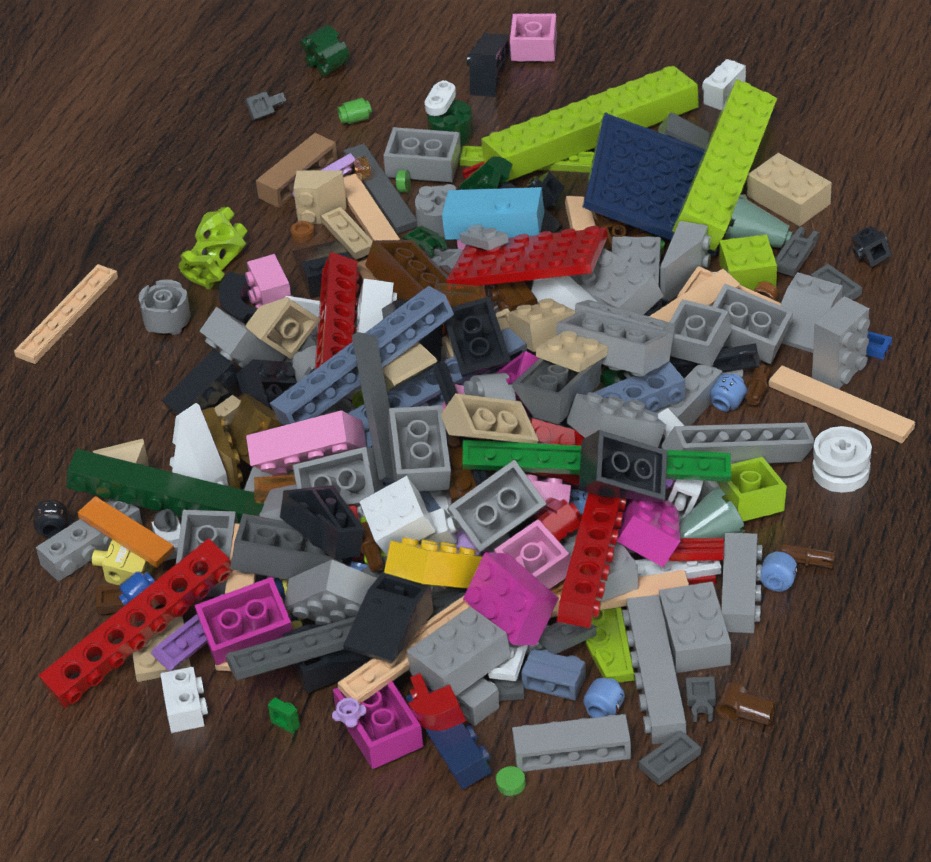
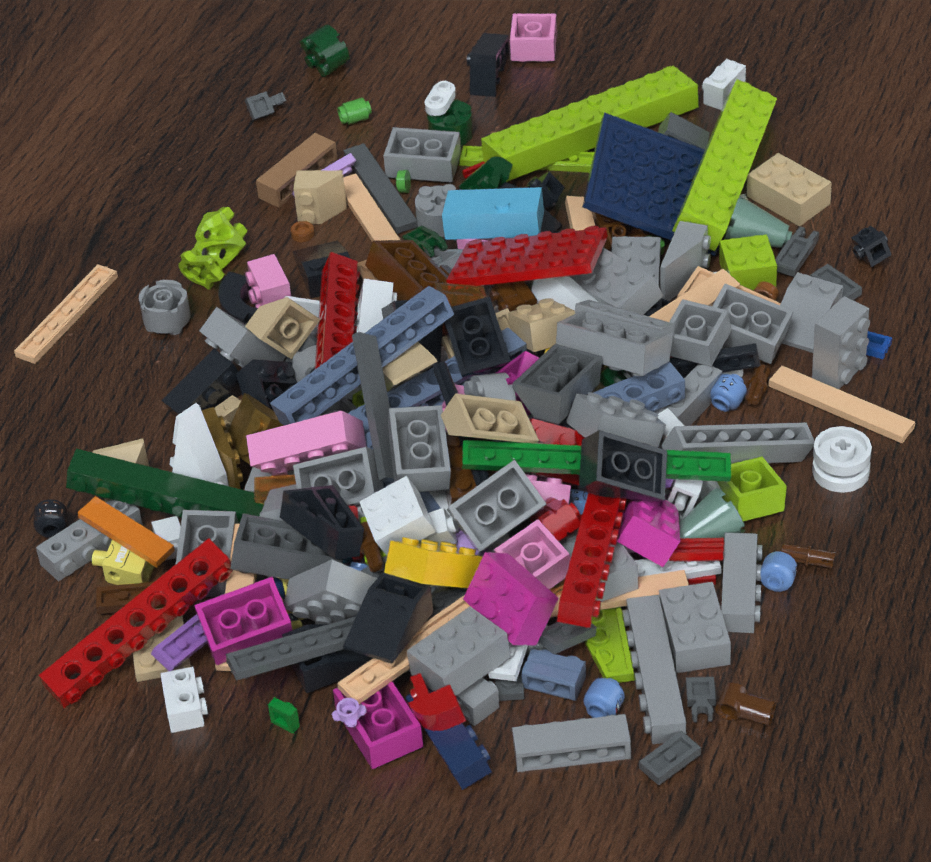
(134, 586): blue head -> none
(165, 520): dark grey hinge -> none
(347, 232): tan plate -> none
(362, 168): clear orange tile -> none
(483, 237): light grey plate -> none
(510, 781): bright green tile -> none
(572, 351): tan plate -> none

